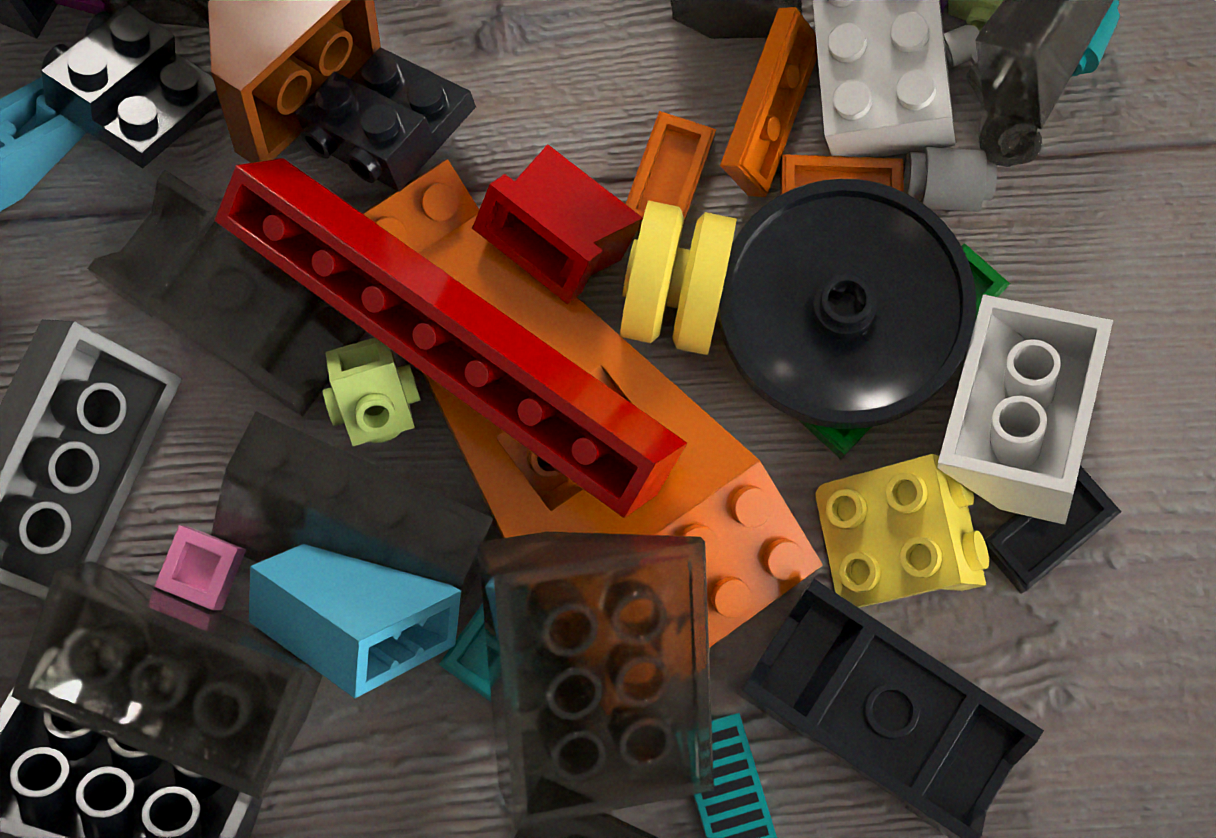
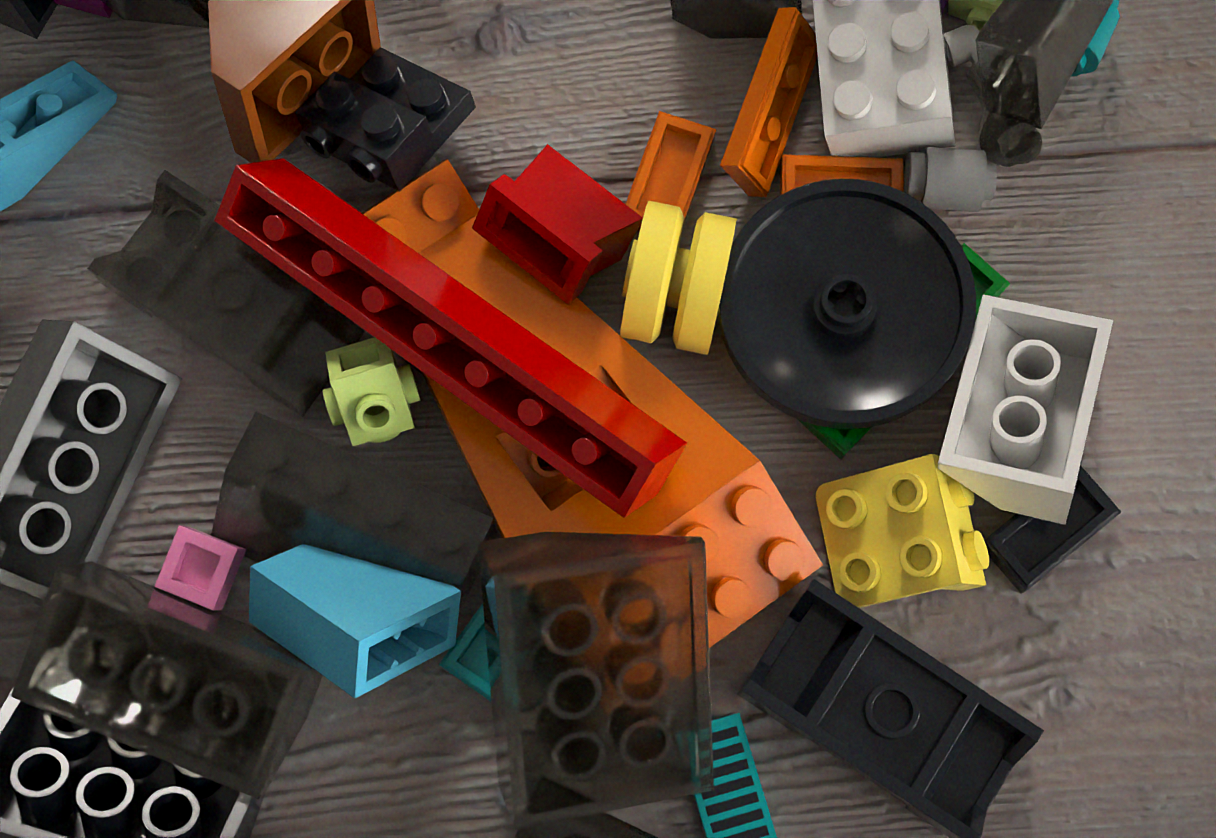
(127, 85): black plate -> none

